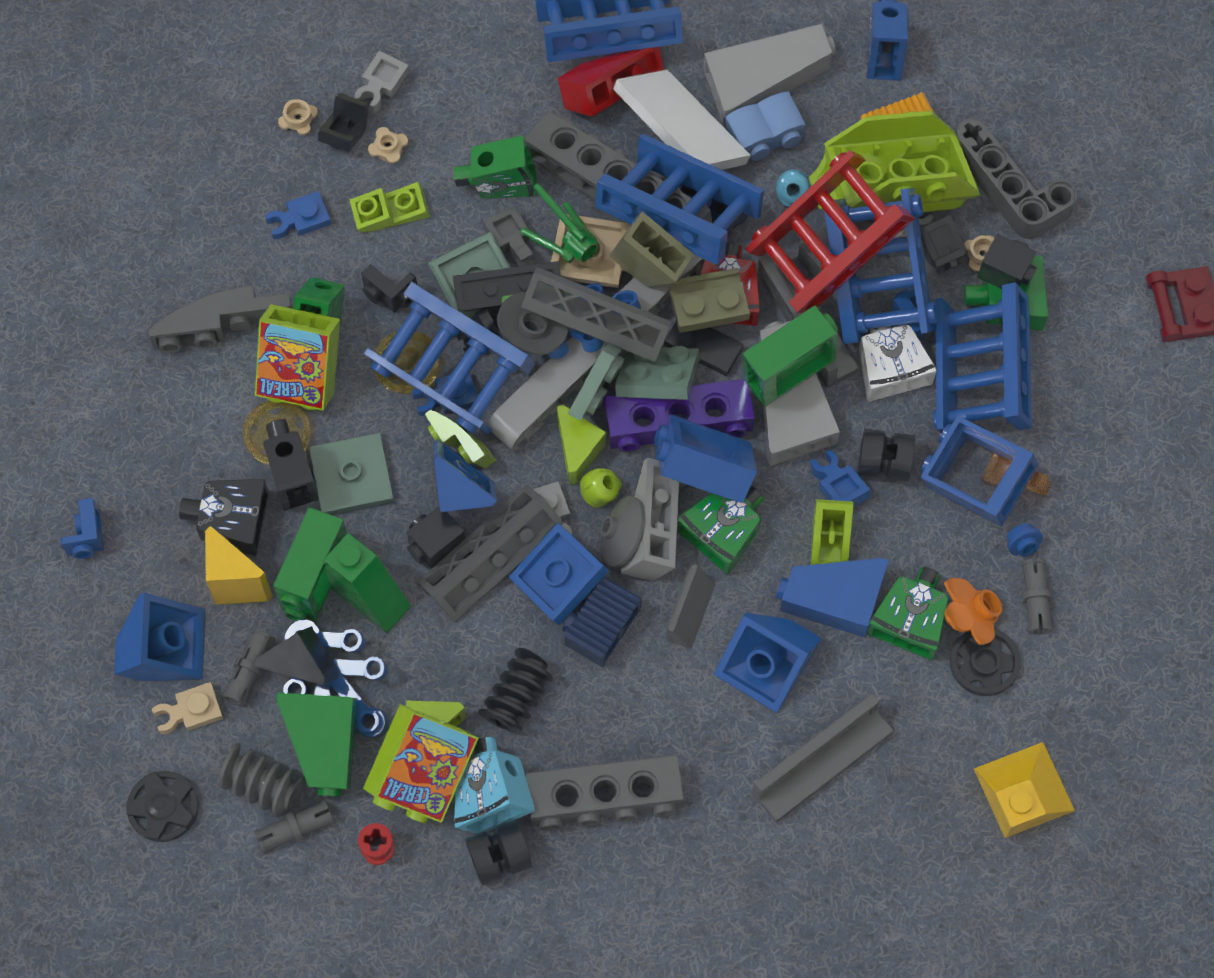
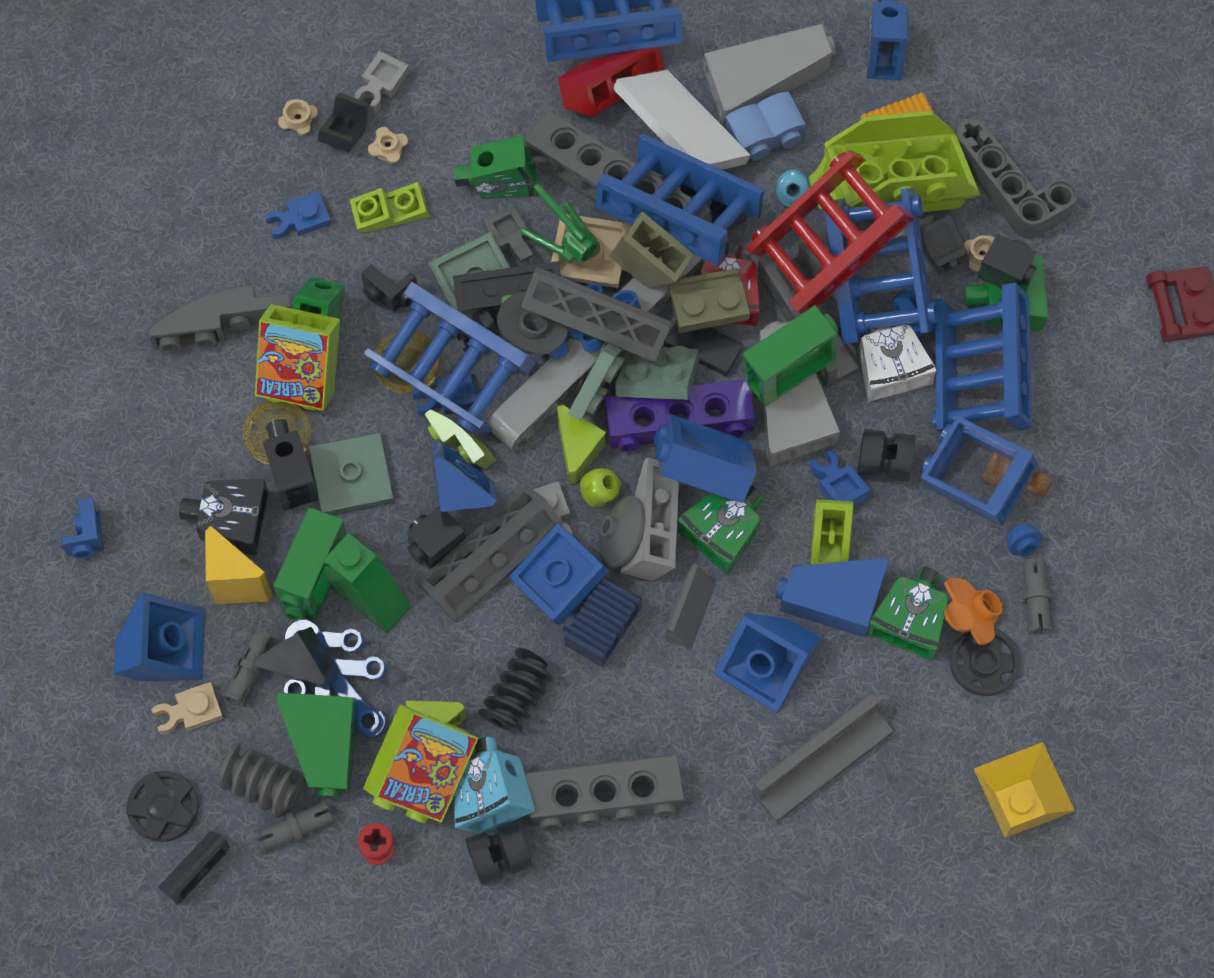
(195, 867): none -> black slope

